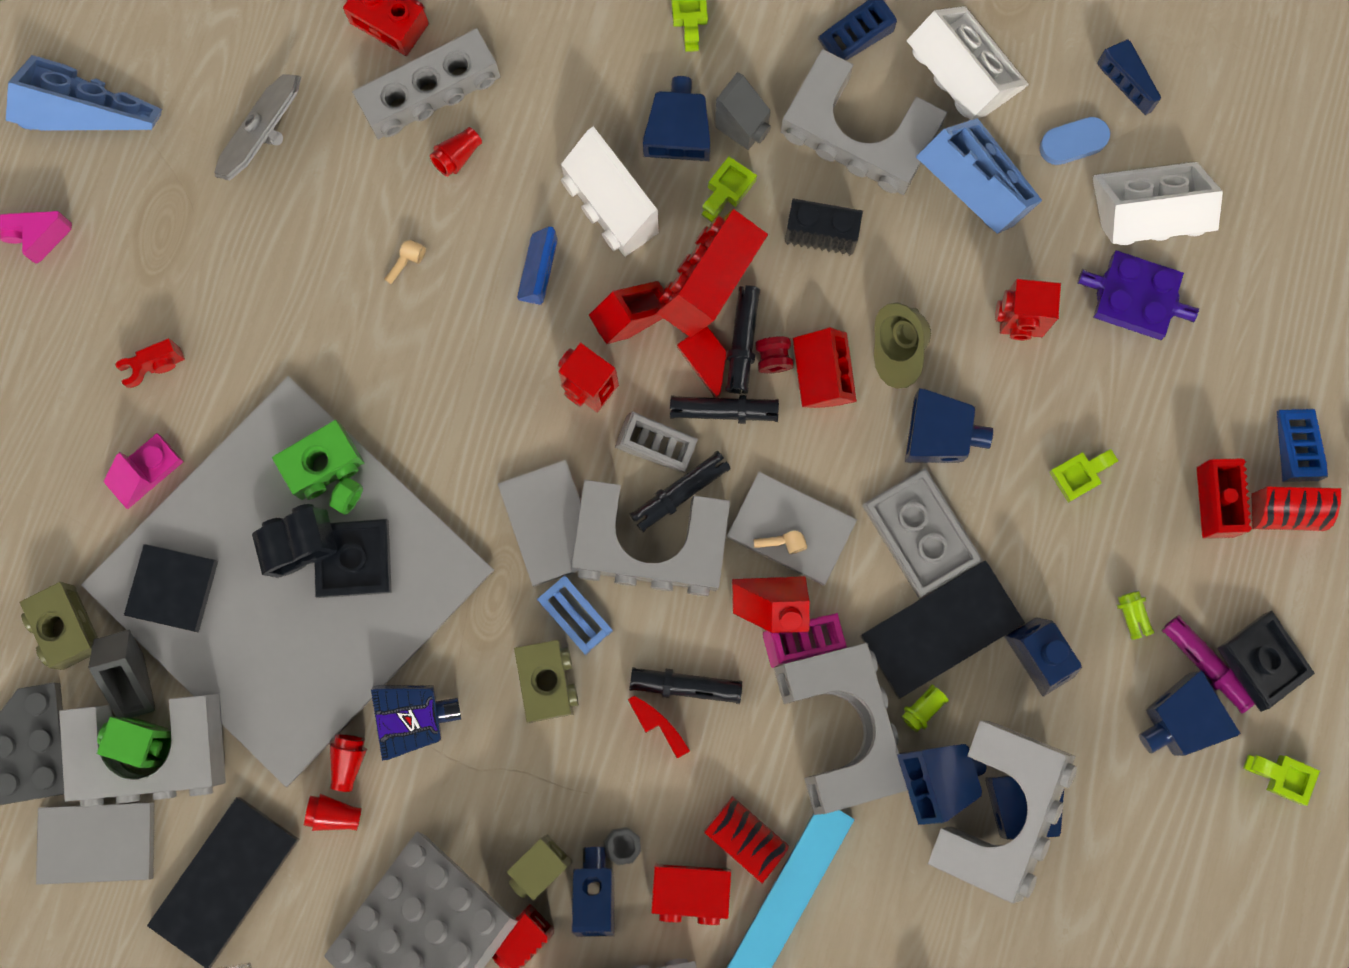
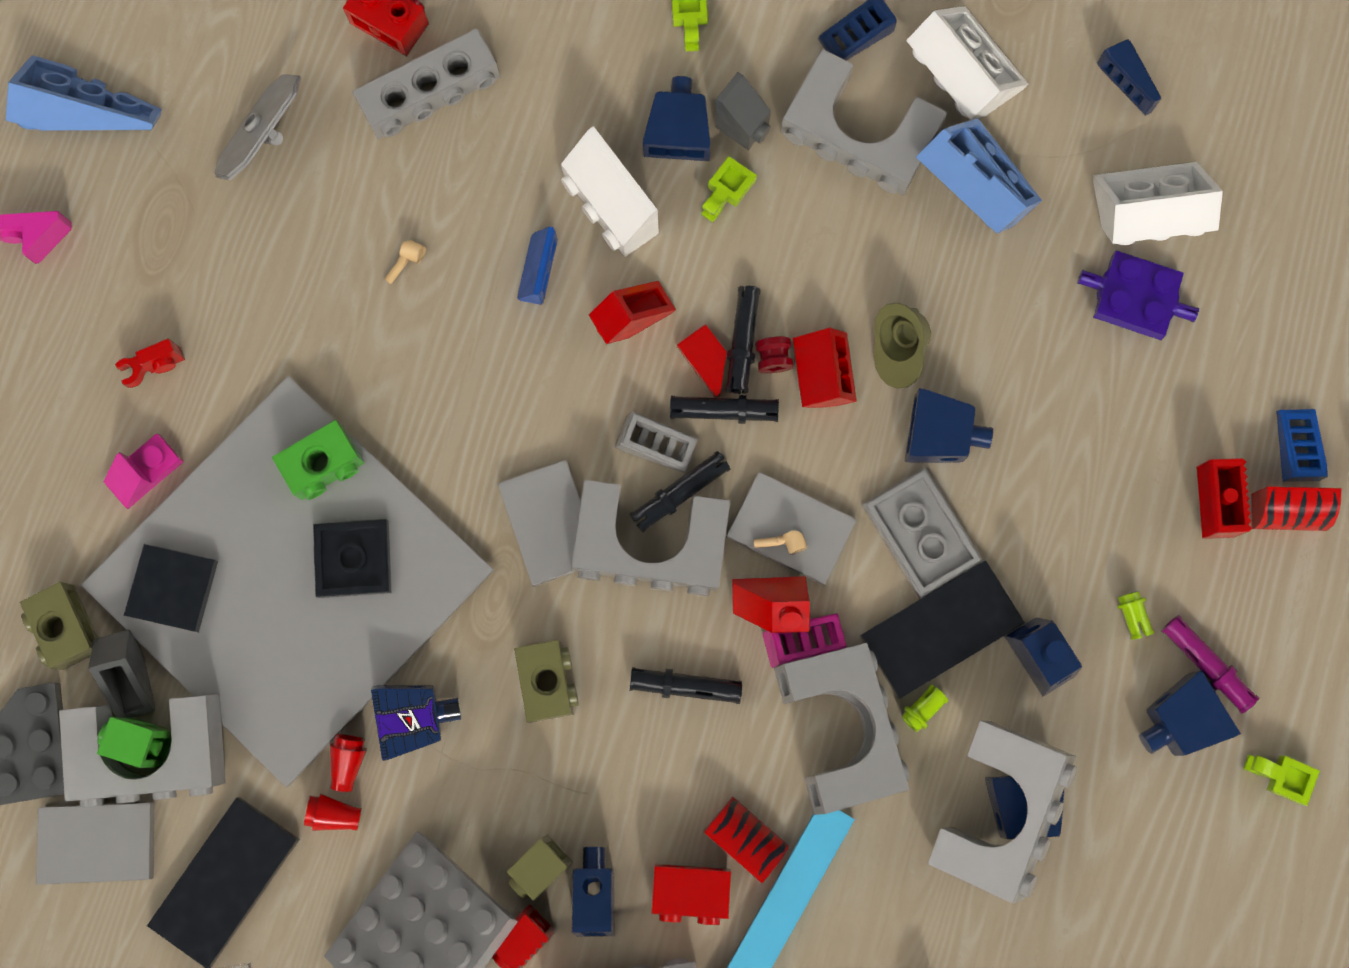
(294, 541): black brick -> none
(345, 495): bright green tile -> none
(454, 152): red cone -> none
(587, 377): red brick -> none
(595, 638): medium blue tile -> none
(622, 846): dark grey tile -> none
(651, 718): red slope -> none
(710, 272): red brick -> none
(823, 226): black brick -> none
(941, 781): dark blue torso -> none
(1028, 309): red brick -> none
(1074, 141): medium blue tile -> none
(1080, 475): lime plate -> none
(1266, 661): black tile -> none

